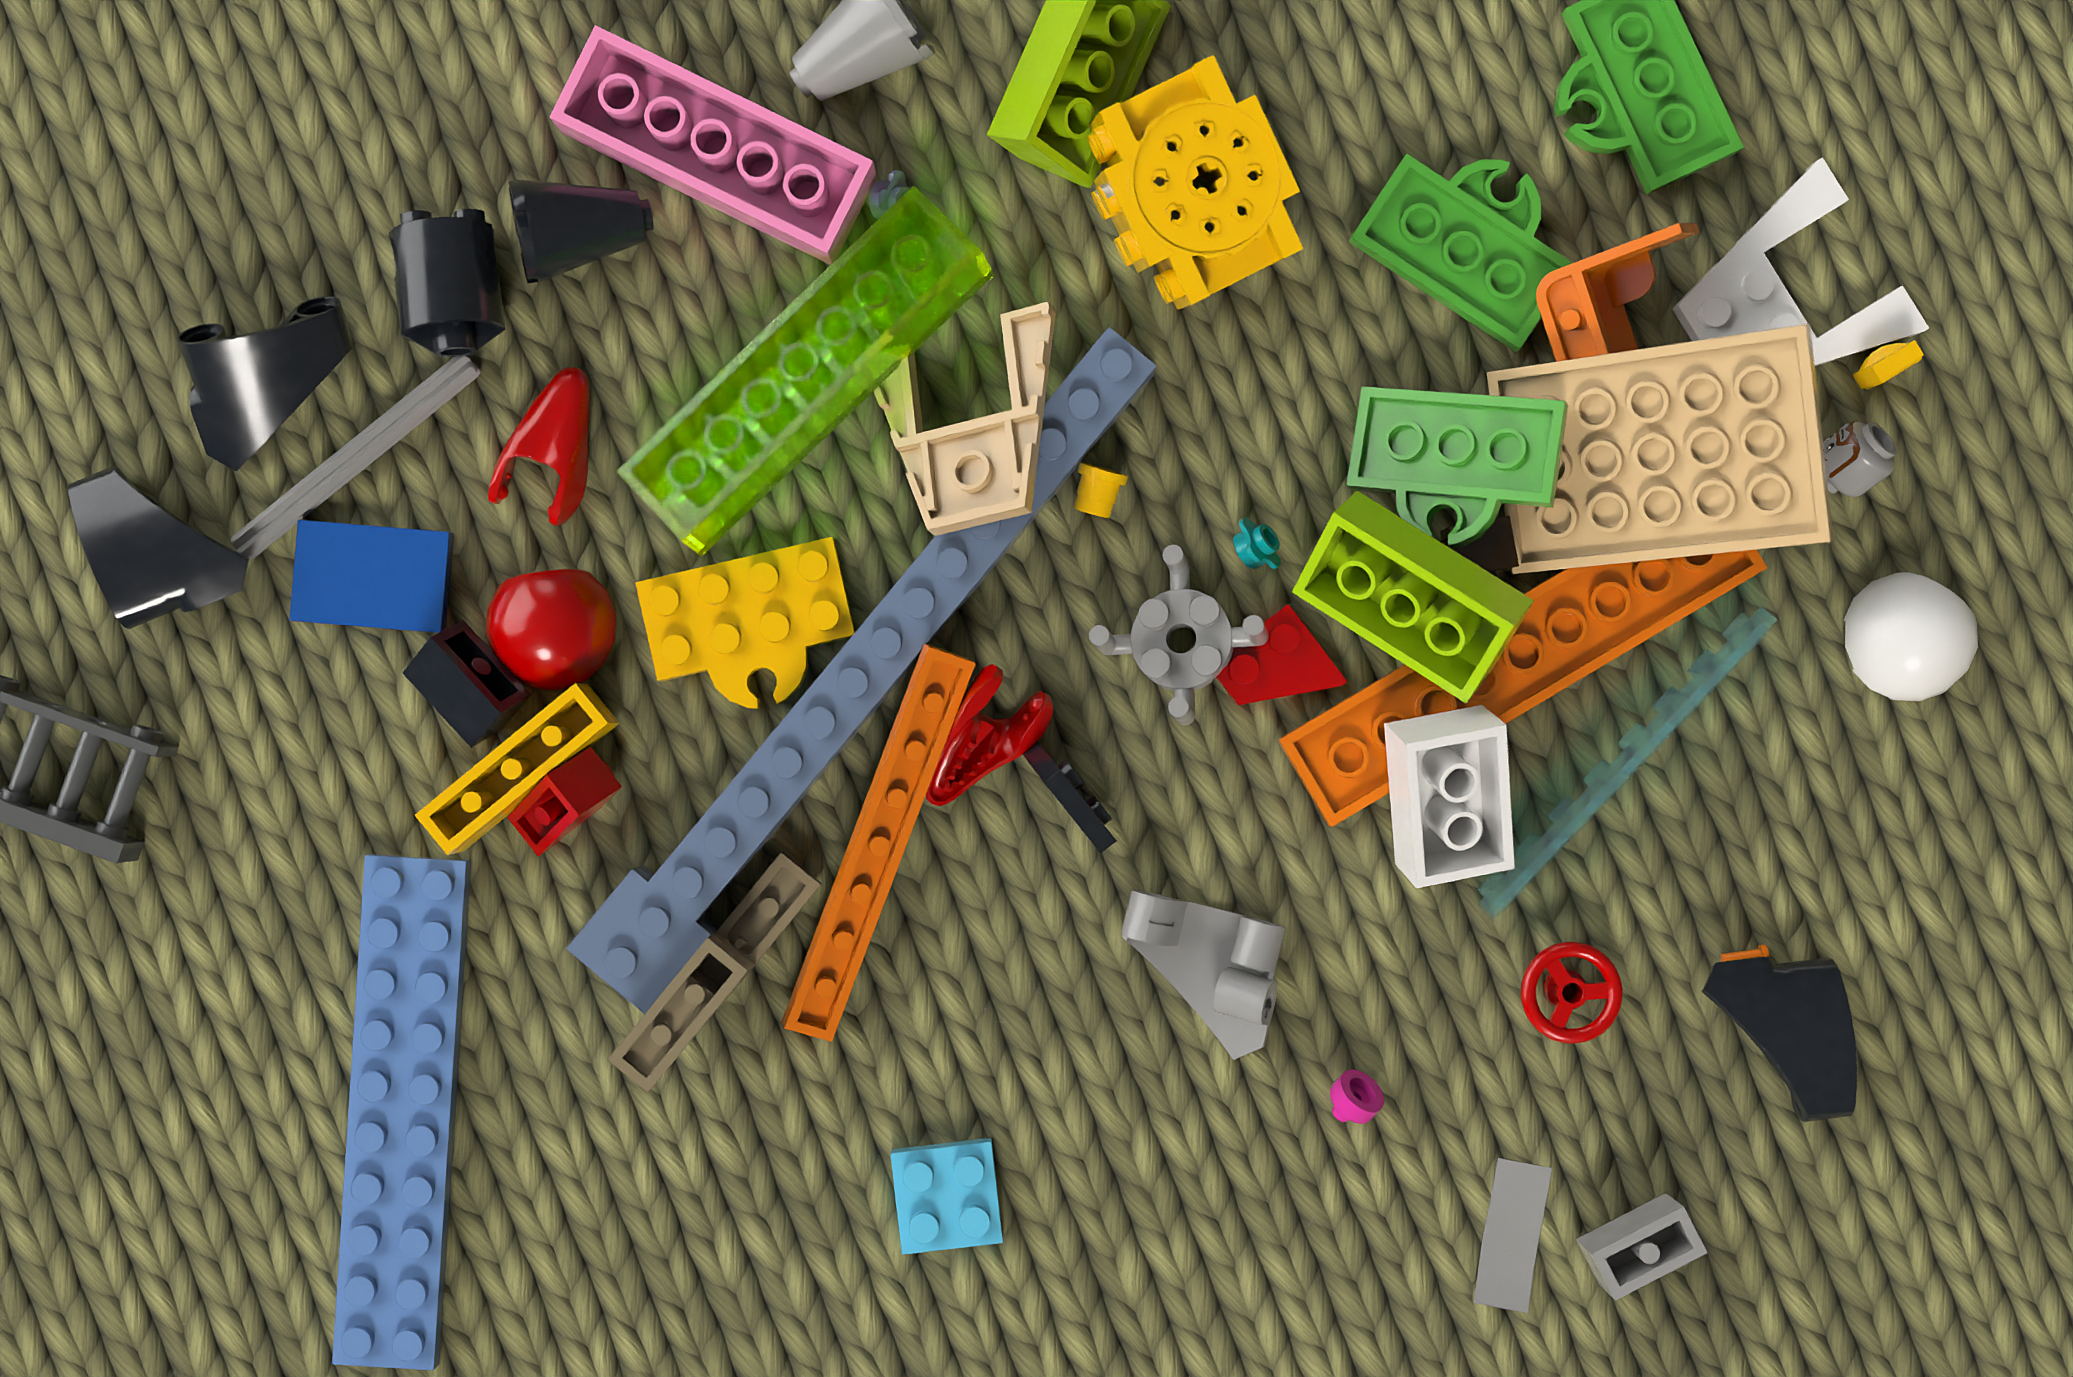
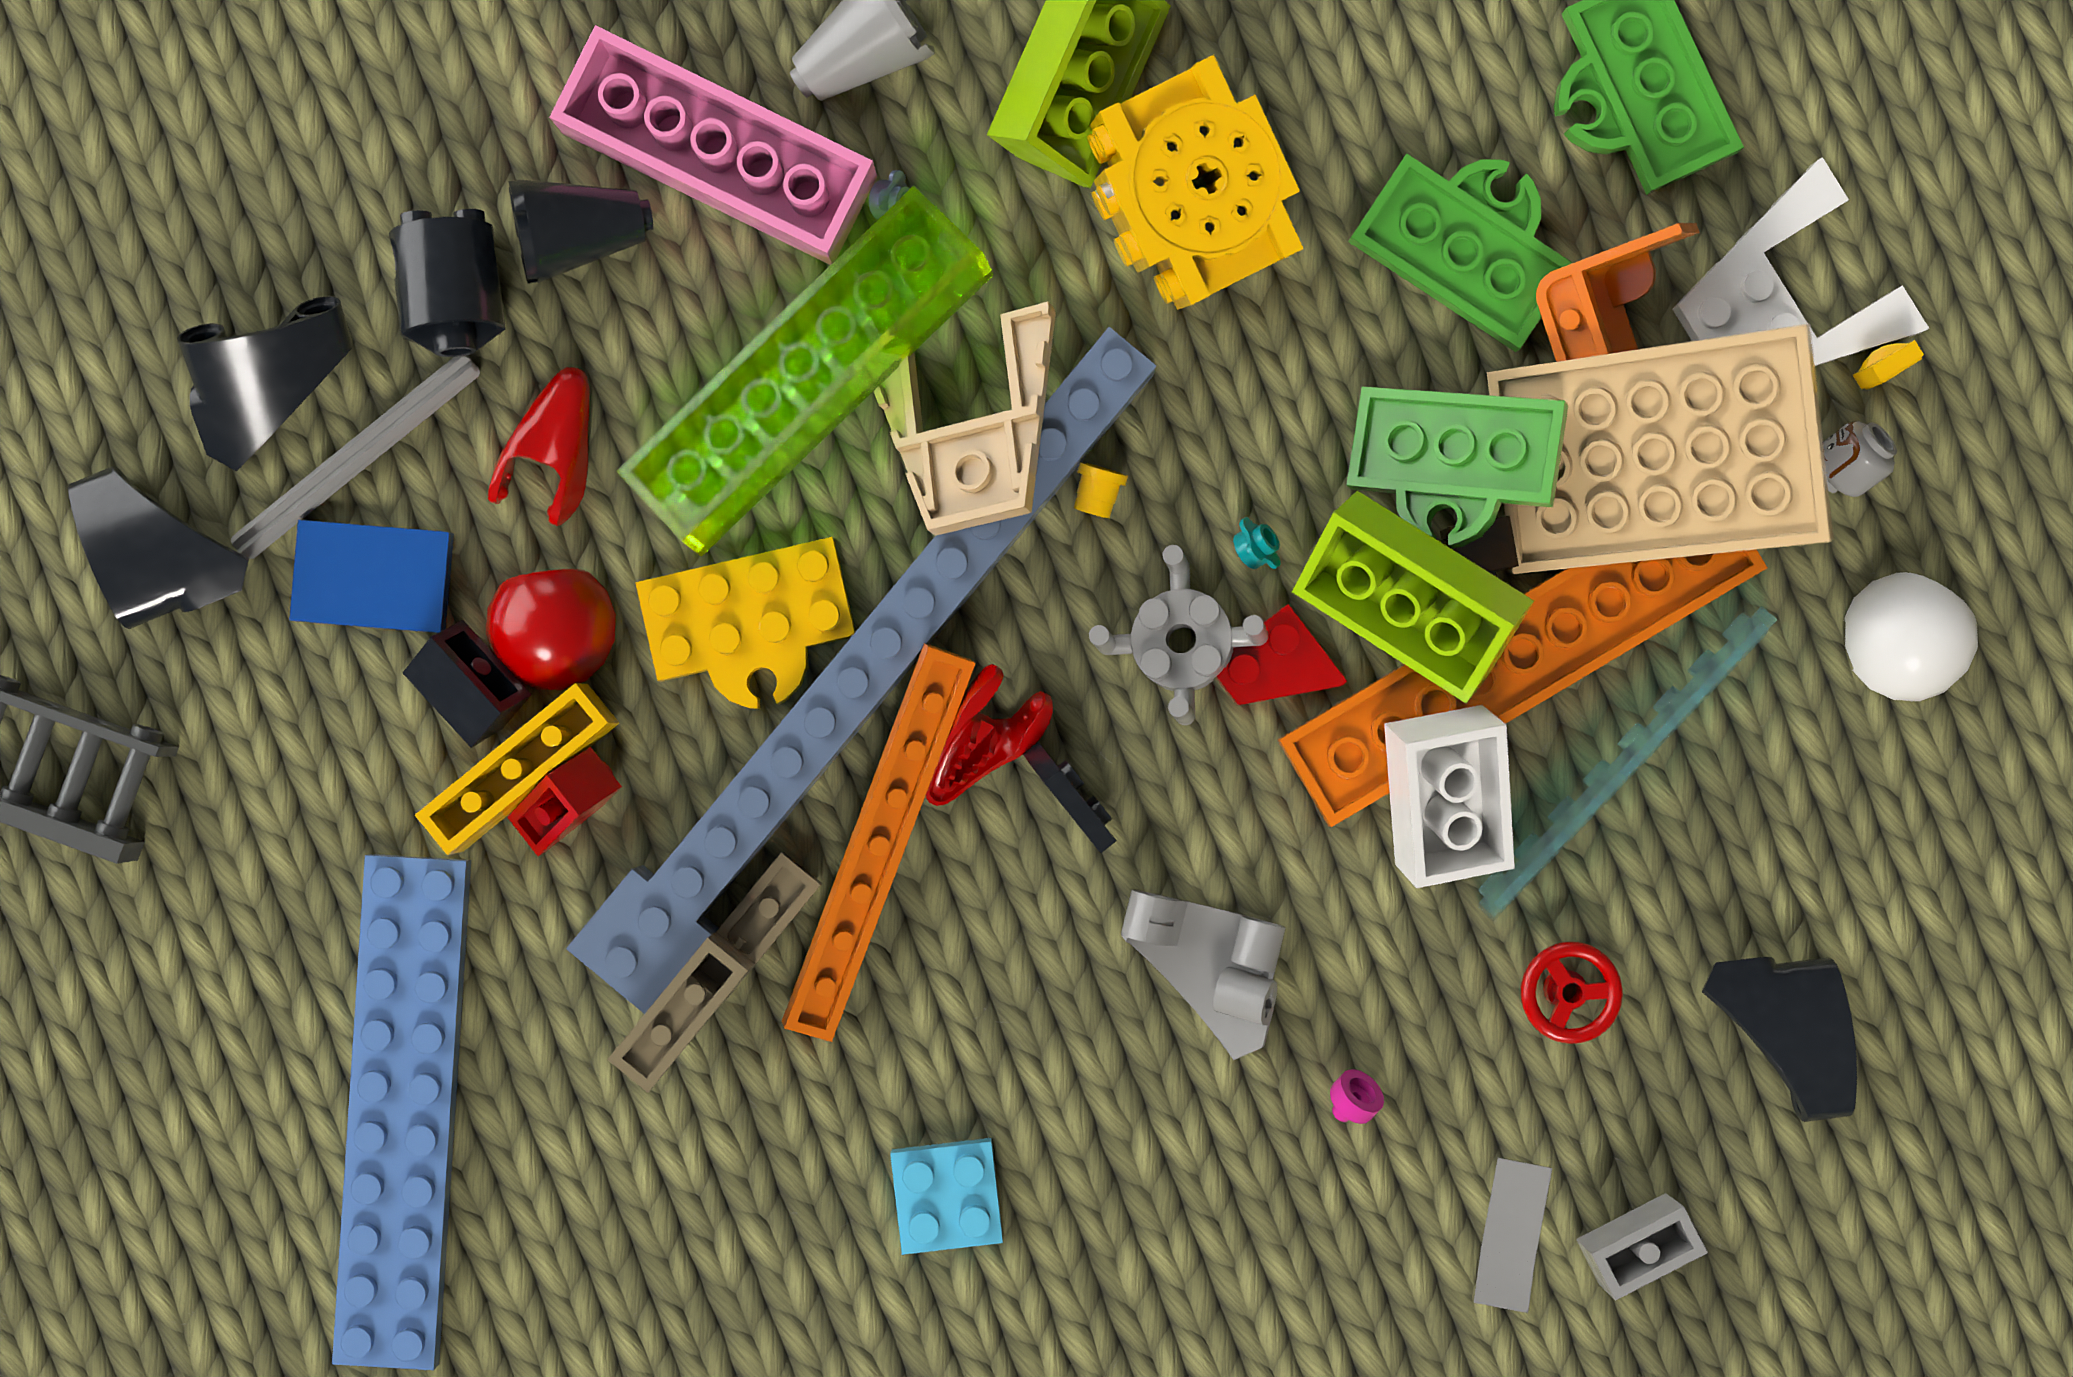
(1762, 951): orange piece -> none

